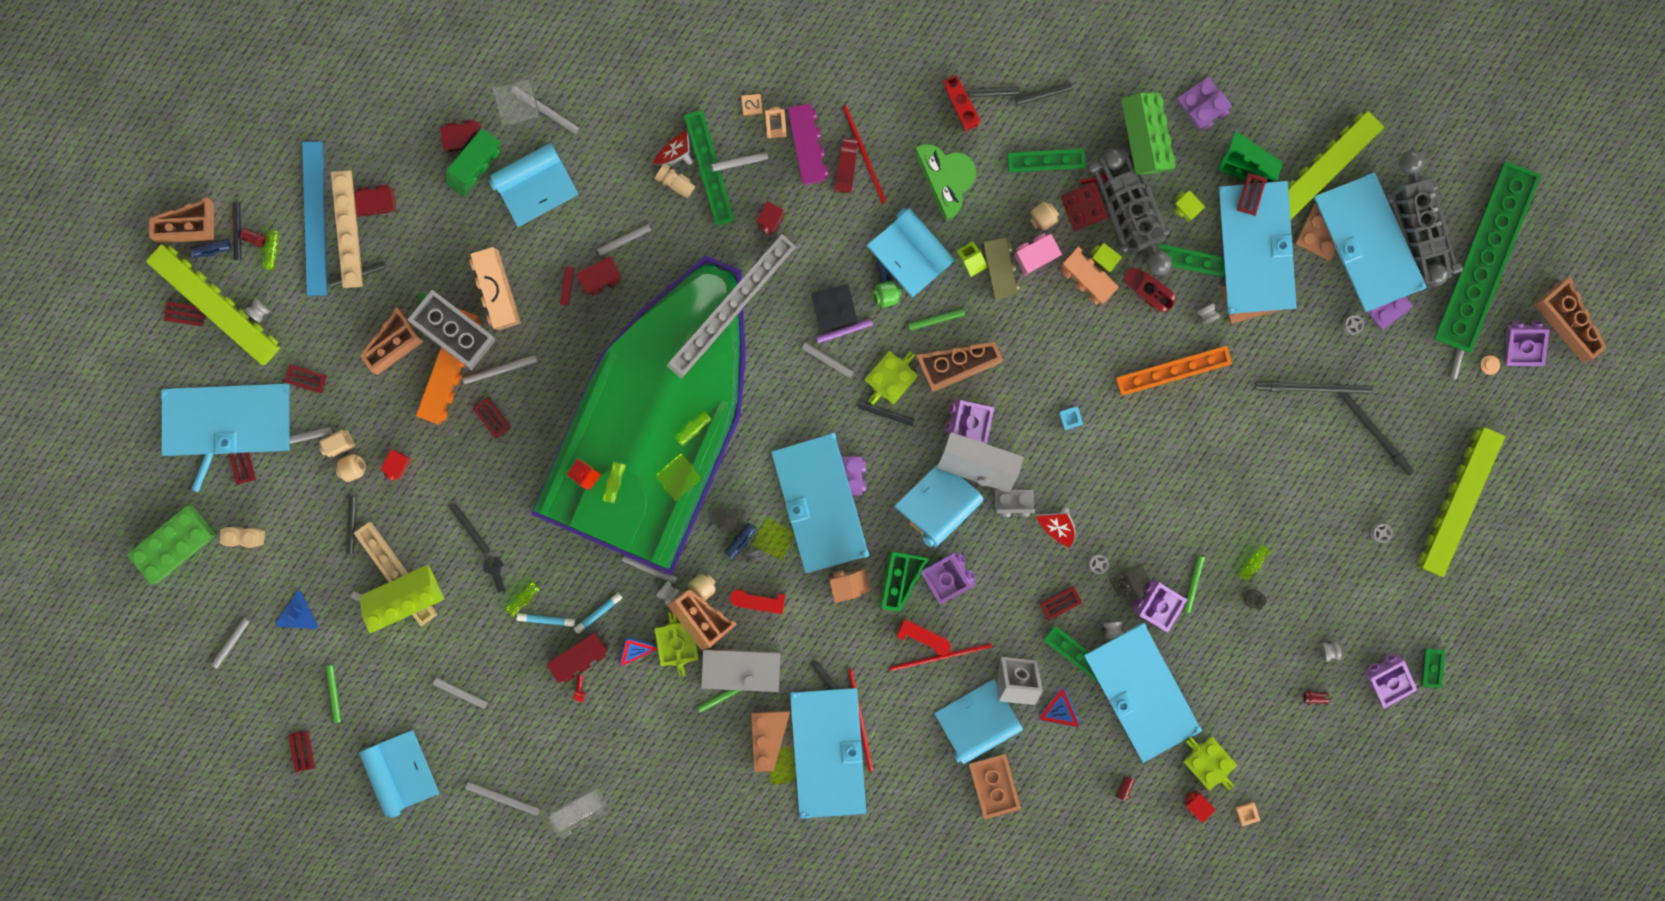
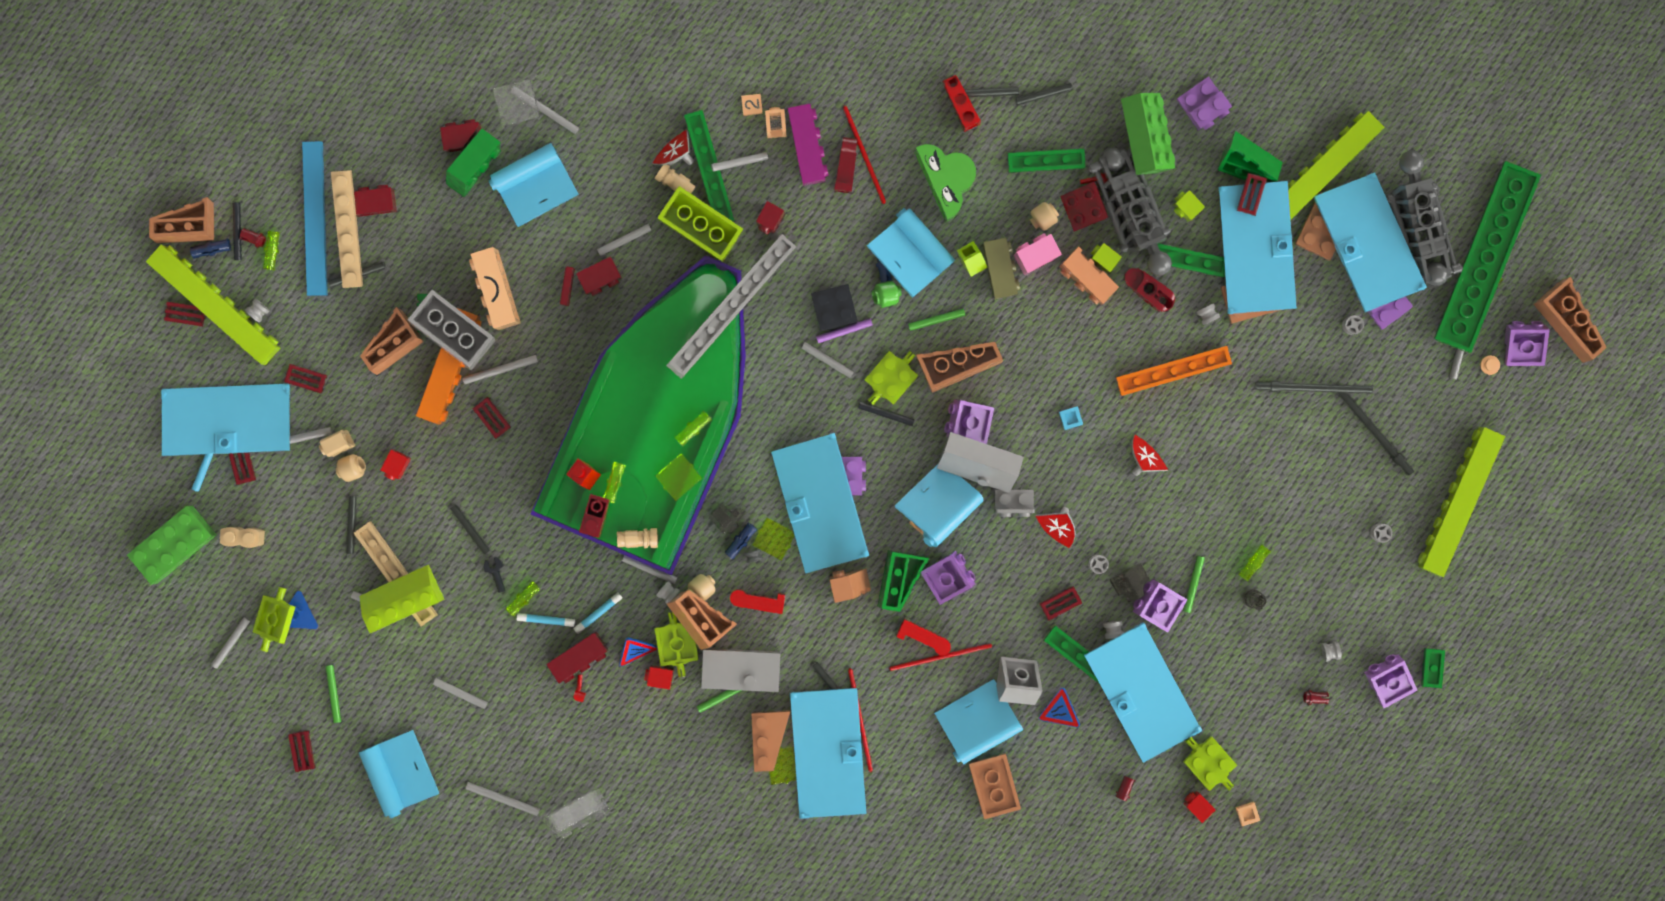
(273, 619): none -> lime plate
(594, 516): none -> dark red slope
(637, 538): none -> tan axle
(659, 677): none -> red brick
(700, 224): none -> lime slope
(1146, 457): none -> red shield

